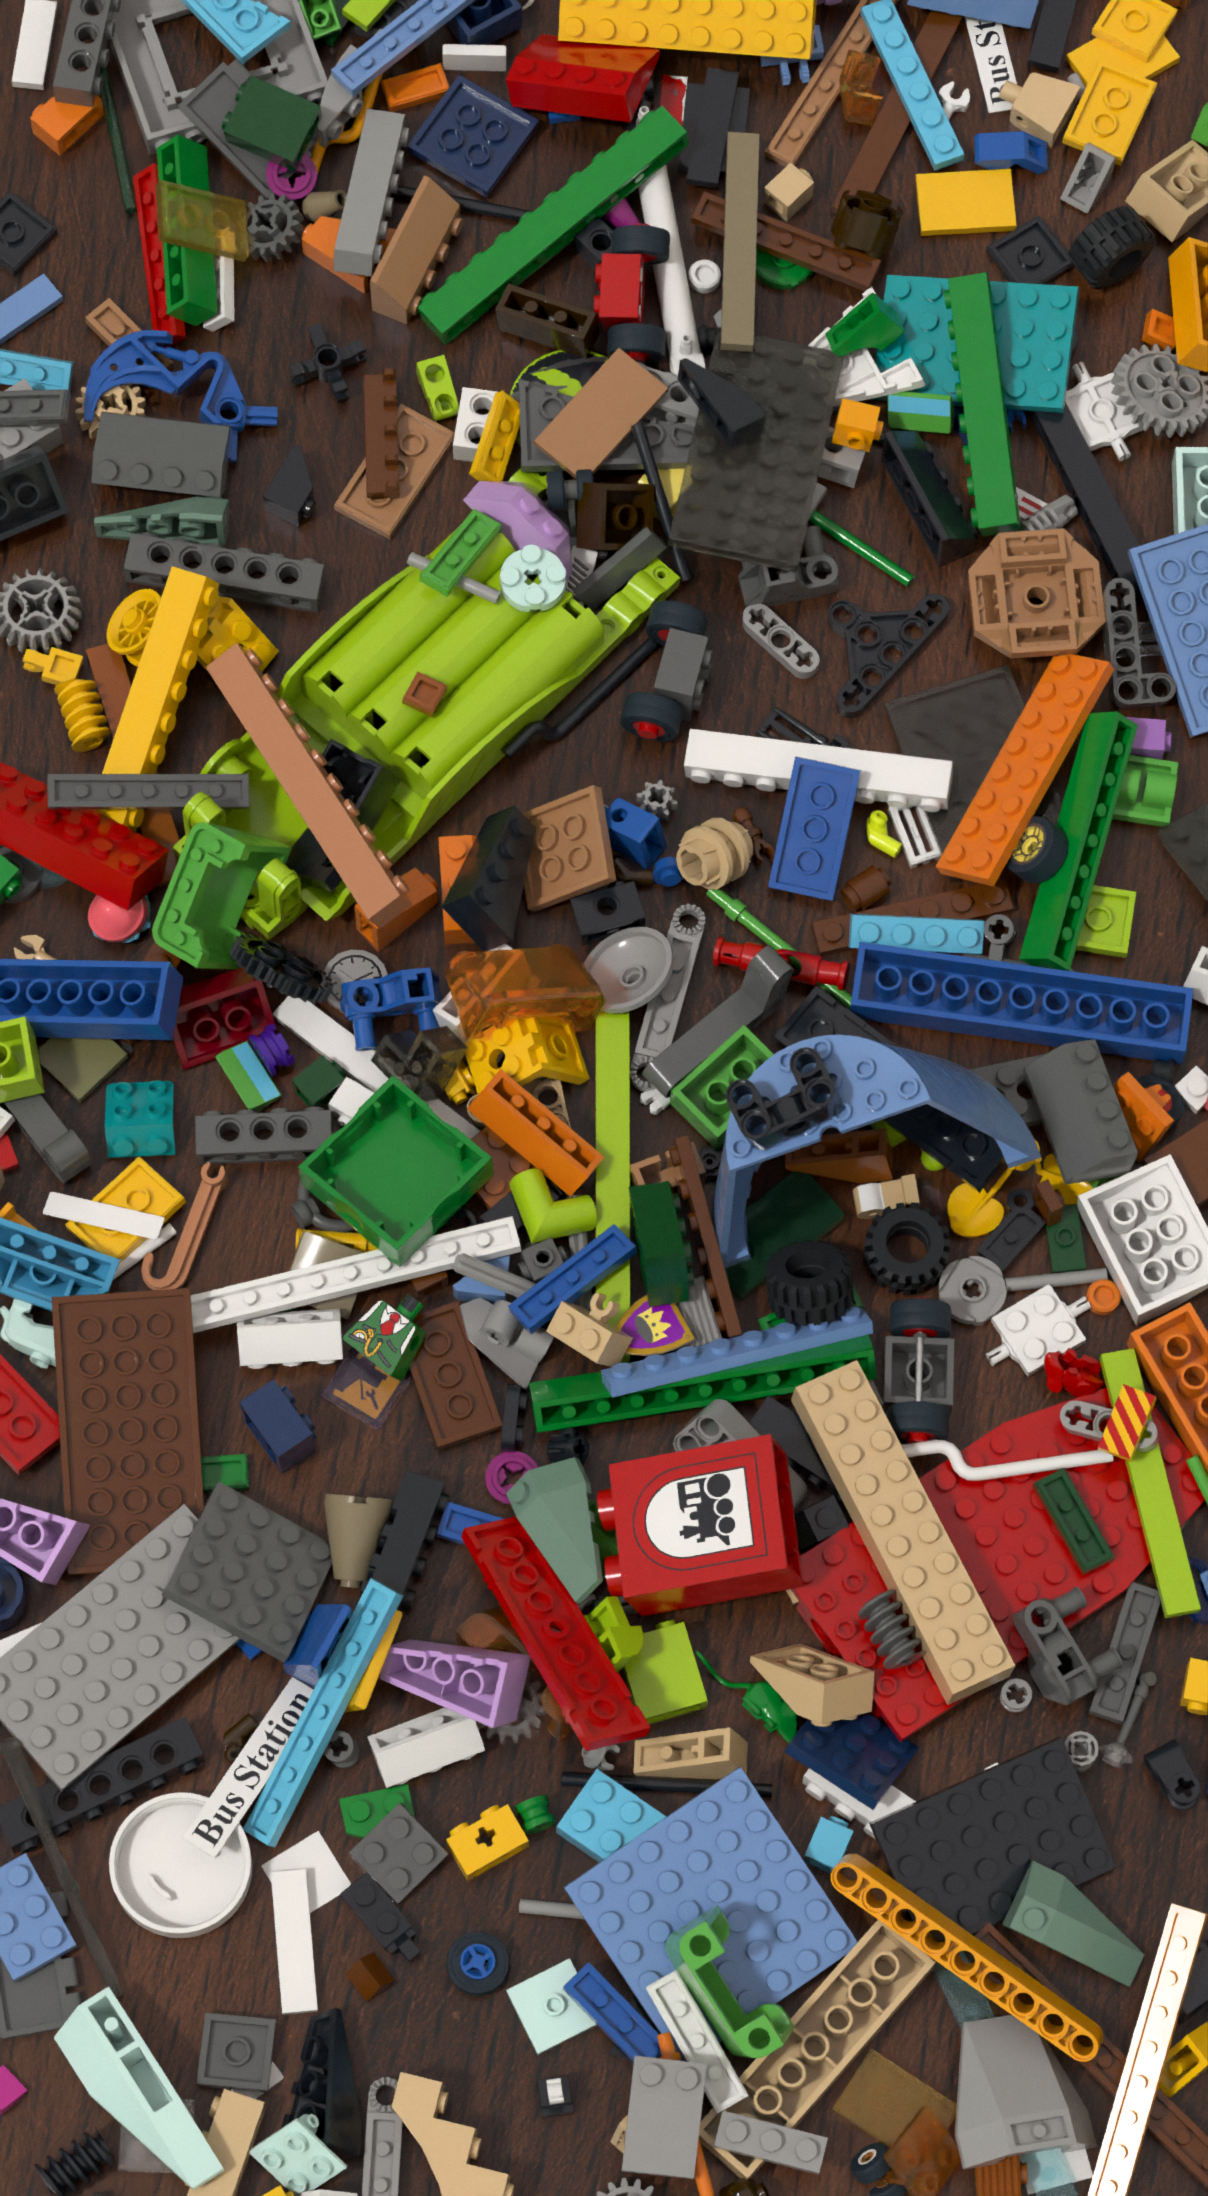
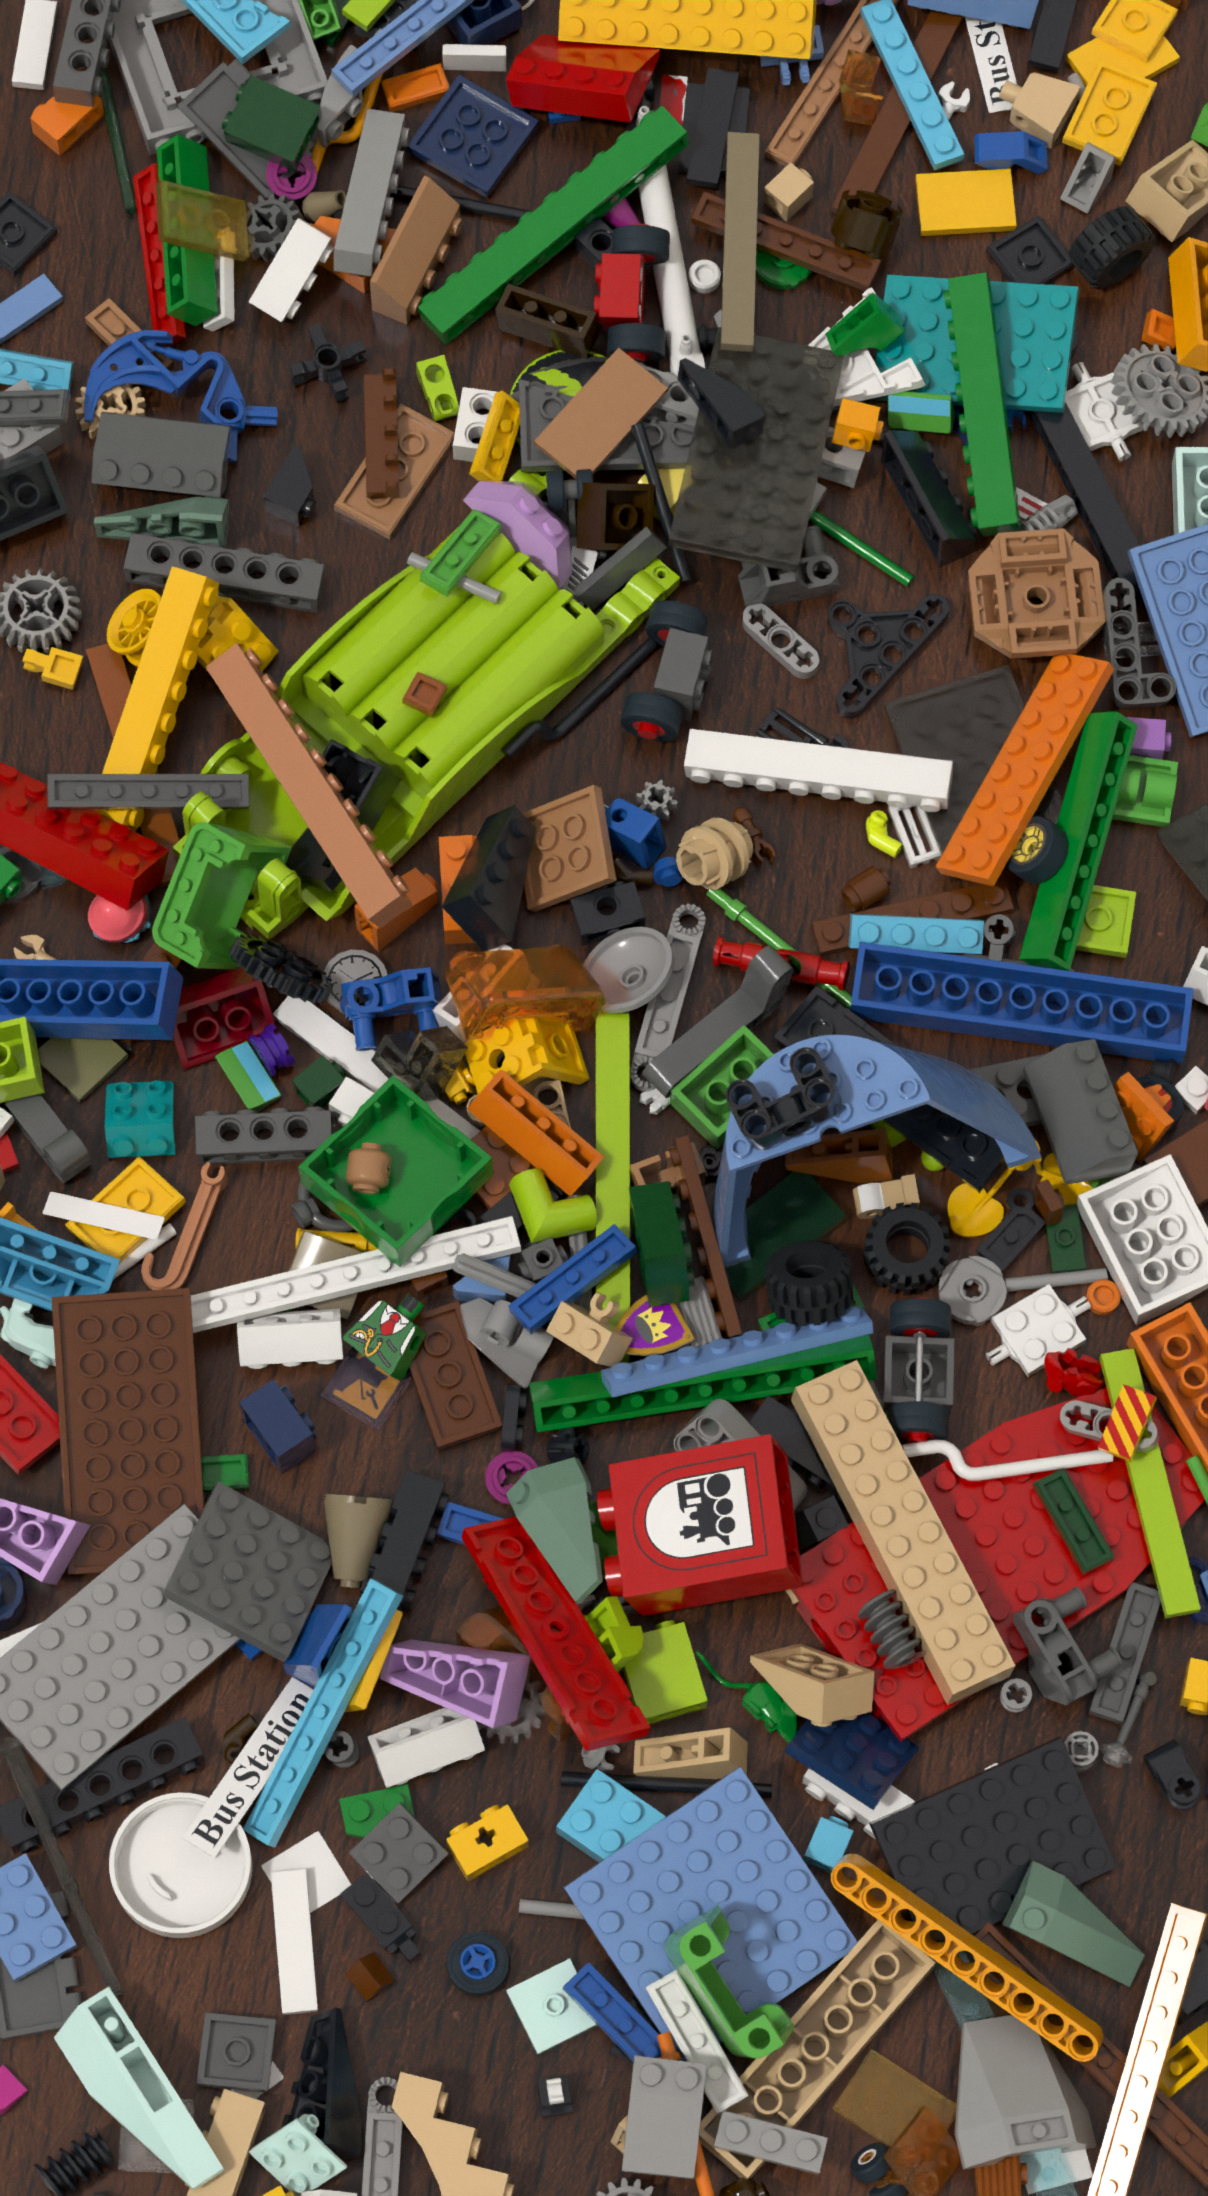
(82, 714): yellow piece -> none
(292, 271): none -> white brick
(368, 1168): none -> medium nougat head
(533, 596): light aqua plate -> none
(535, 1814): green wheel -> none
(814, 828): blue plate -> none

